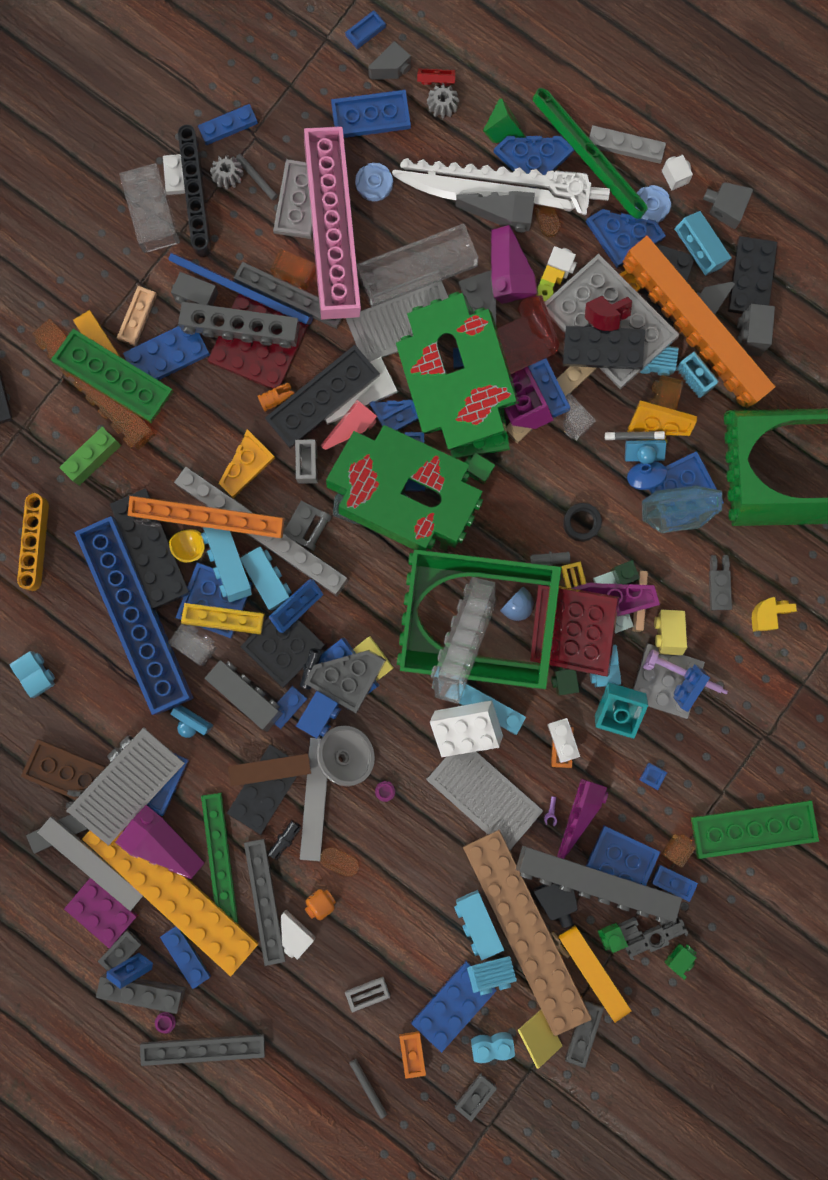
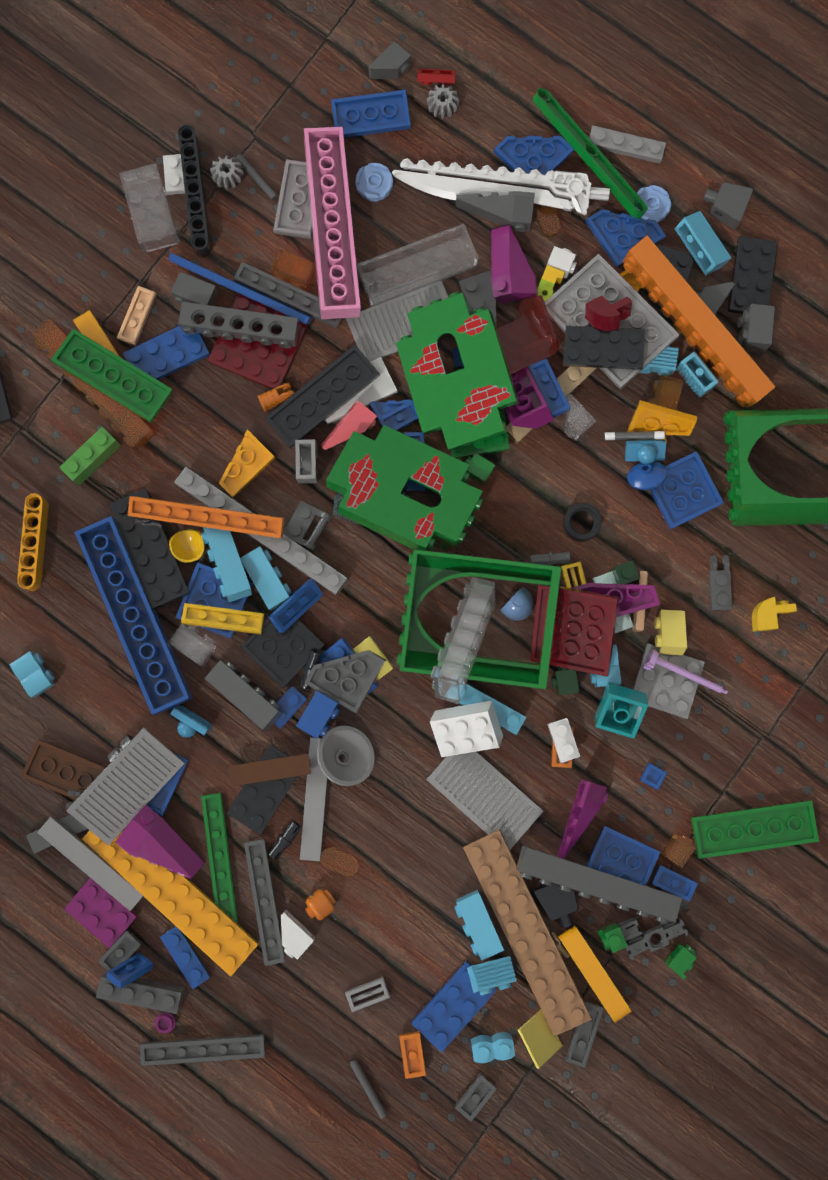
(227, 124): blue plate -> none
(365, 29): blue tile -> none
(385, 791): magenta plate -> none
(502, 124): green slope -> none
(551, 811): medium lavender hand -> none
(677, 172): white brick -> none
(681, 508): clear light blue wedge -> none
(691, 687): blue plate -> none

